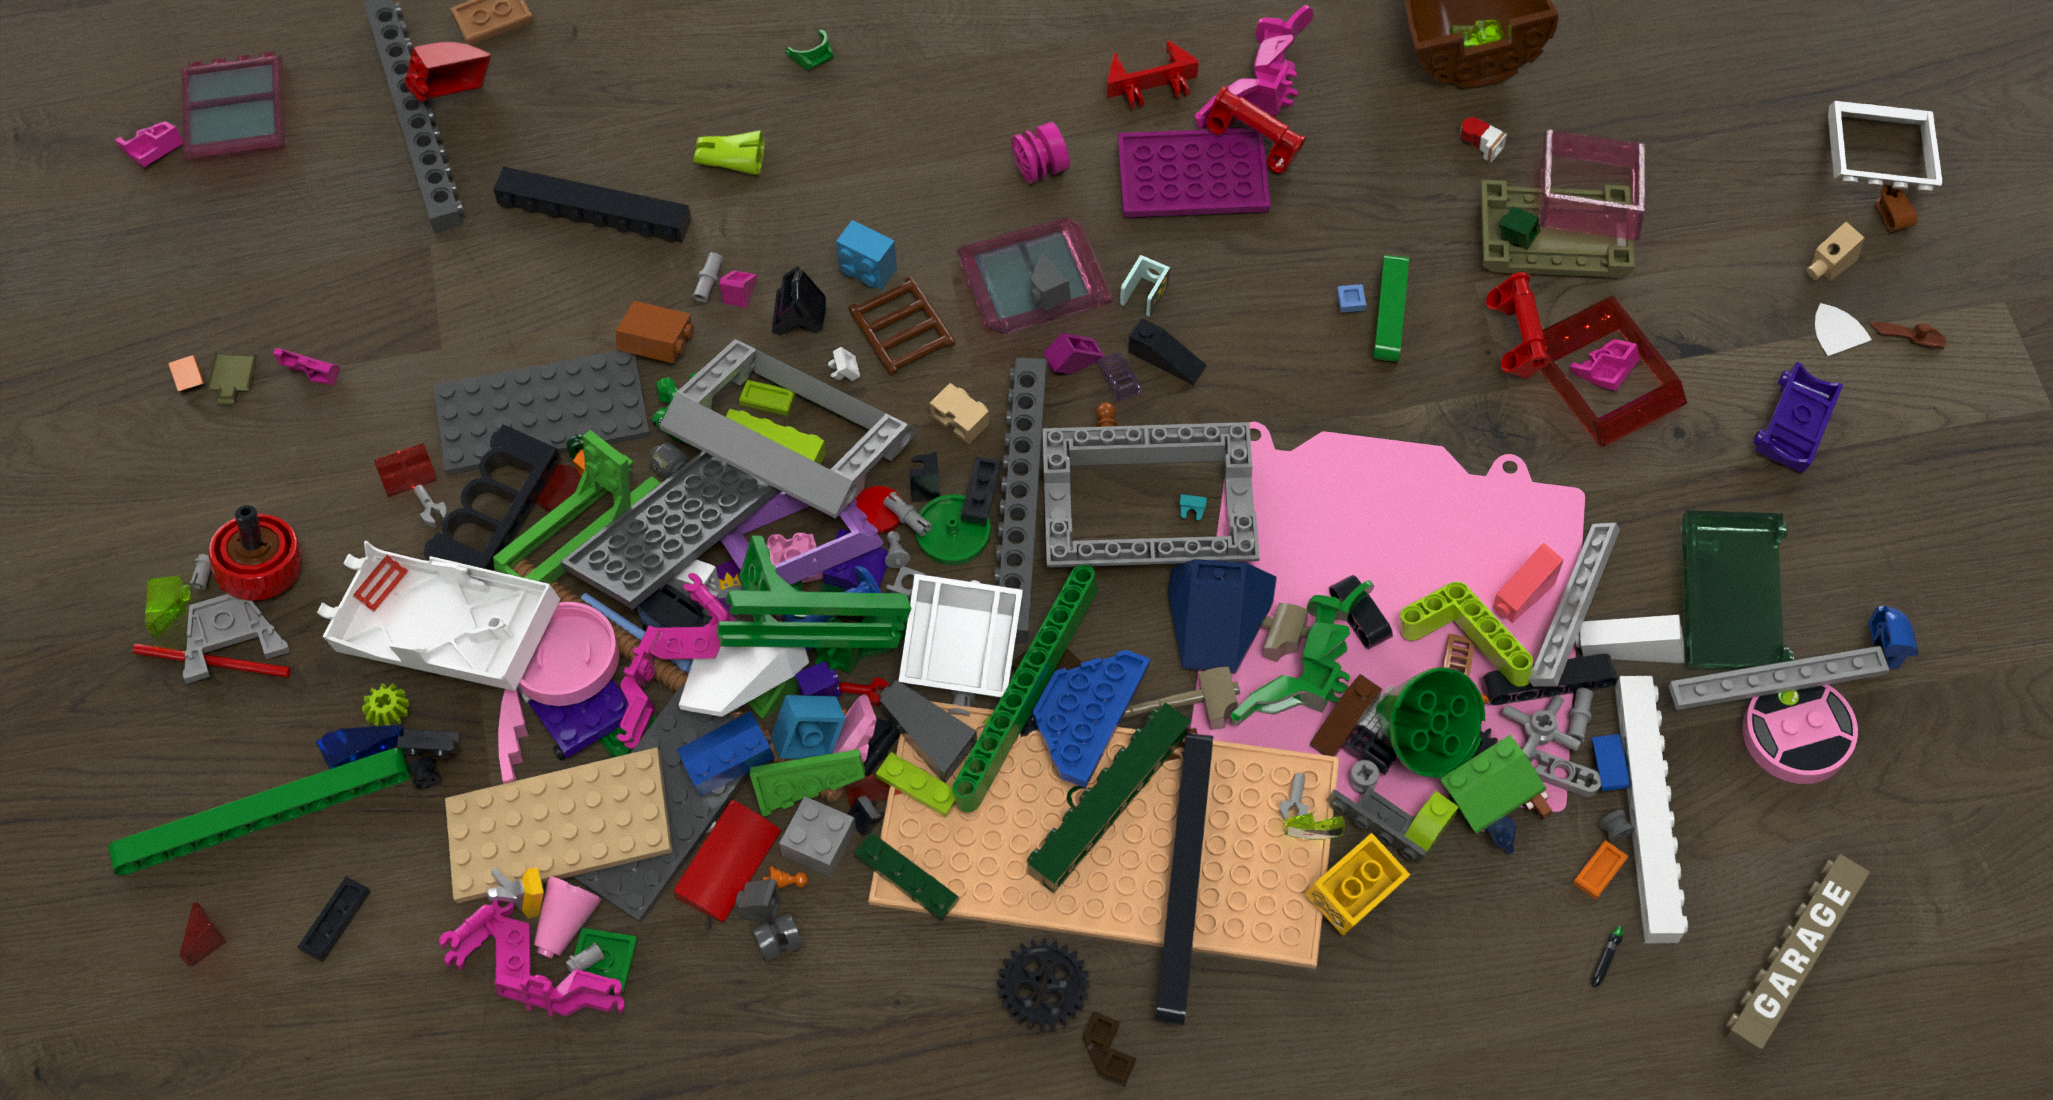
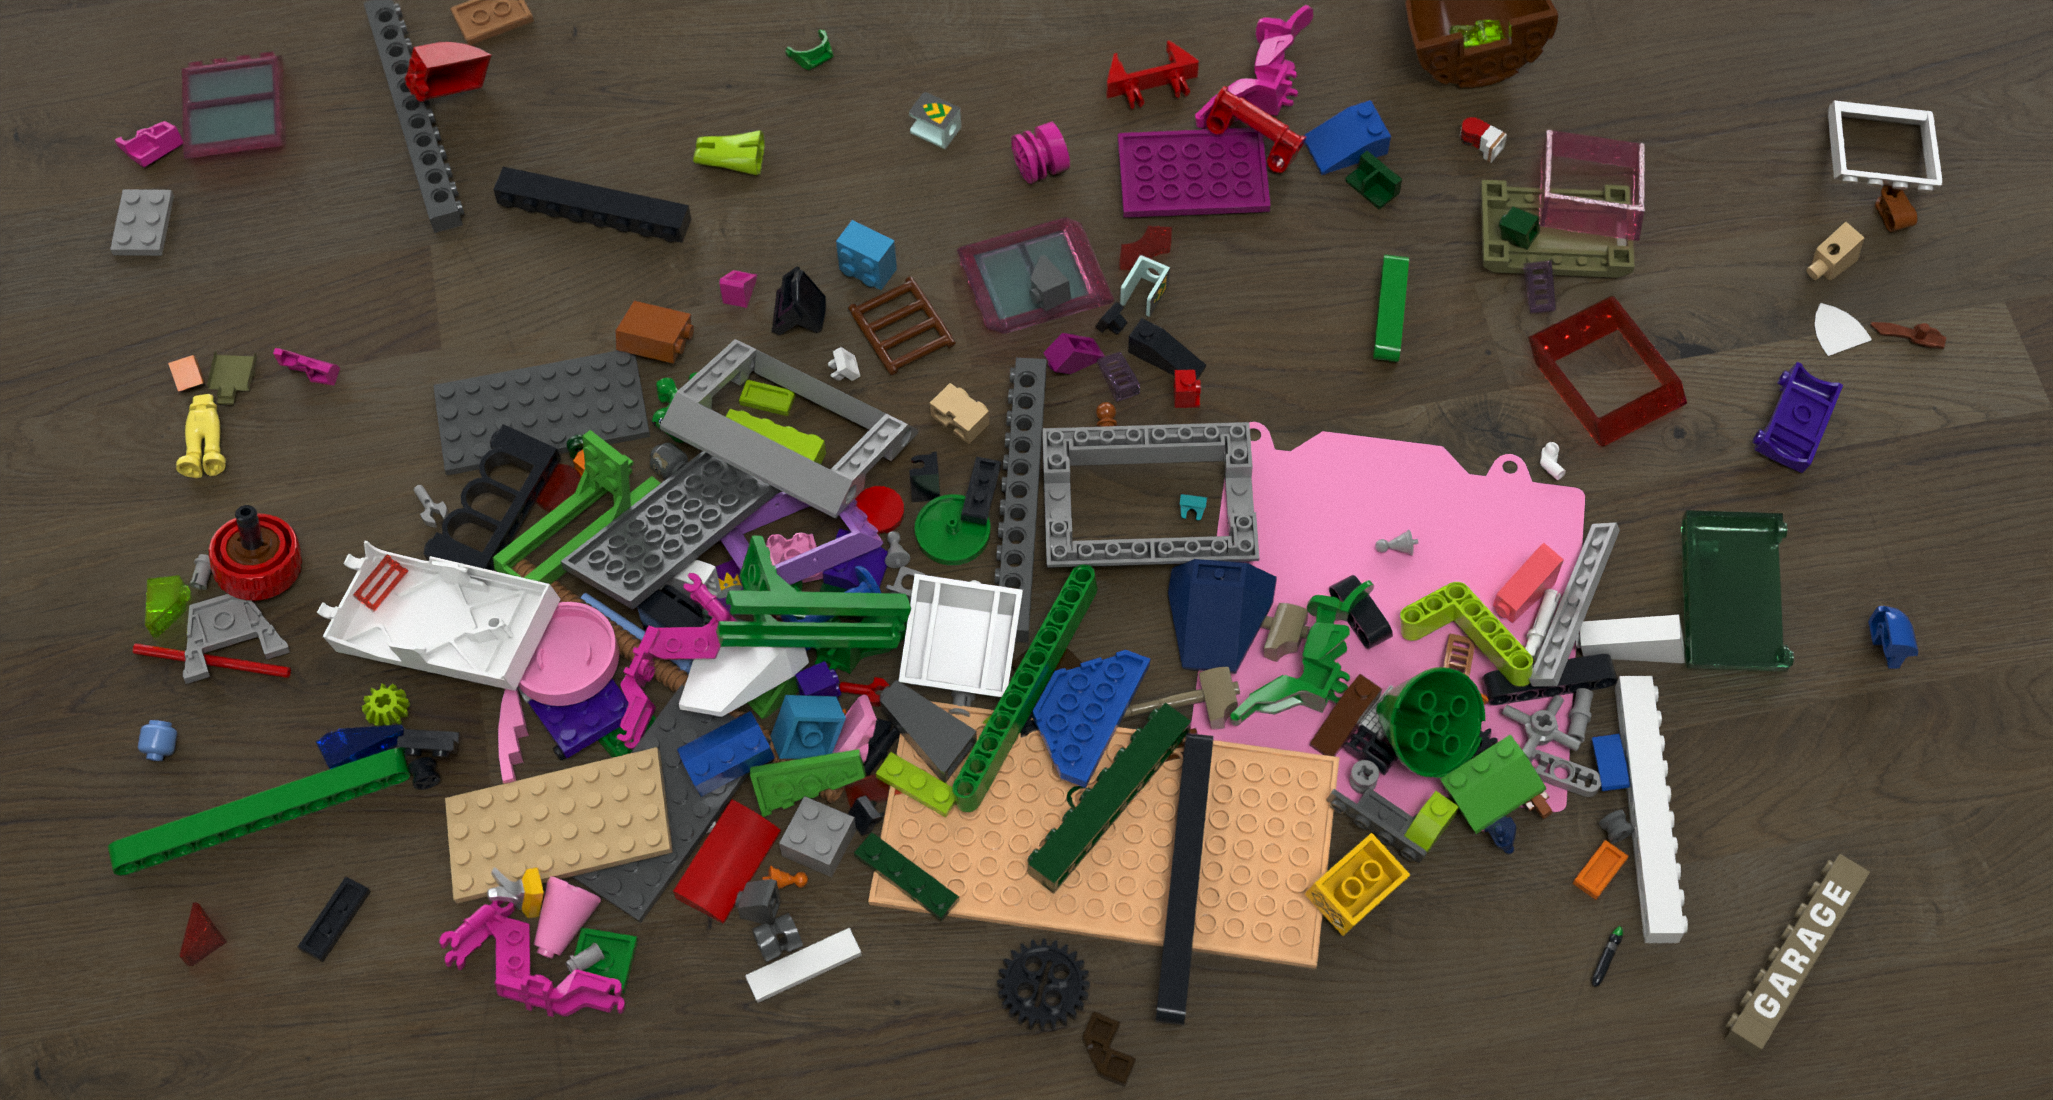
(142, 222): none -> light grey plate
(157, 740): none -> medium blue head
(202, 424): none -> light yellow piece
(405, 470): clear red panel -> none
(707, 277): light grey pin -> none
(803, 965): none -> white tile
(907, 514): light grey pin -> none
(936, 120): none -> piece
(1112, 320): none -> black tile
(1153, 243): none -> clear red tile
(1186, 389): none -> red brick
(1295, 799): light grey bar -> none
(1306, 828): clear neon green slope -> none
(1347, 136): none -> blue slope
(1351, 298): medium blue plate -> none
(1374, 181): none -> dark green panel
(1402, 543): none -> light grey piece
(1516, 297): red piece -> none
(1542, 623): none -> white pin
(1549, 285): none -> clear purple slope
(1549, 460): none -> white arm
(1608, 365): dark pink slope -> none
(1778, 677): light grey plate -> none
(1801, 733): piece -> none

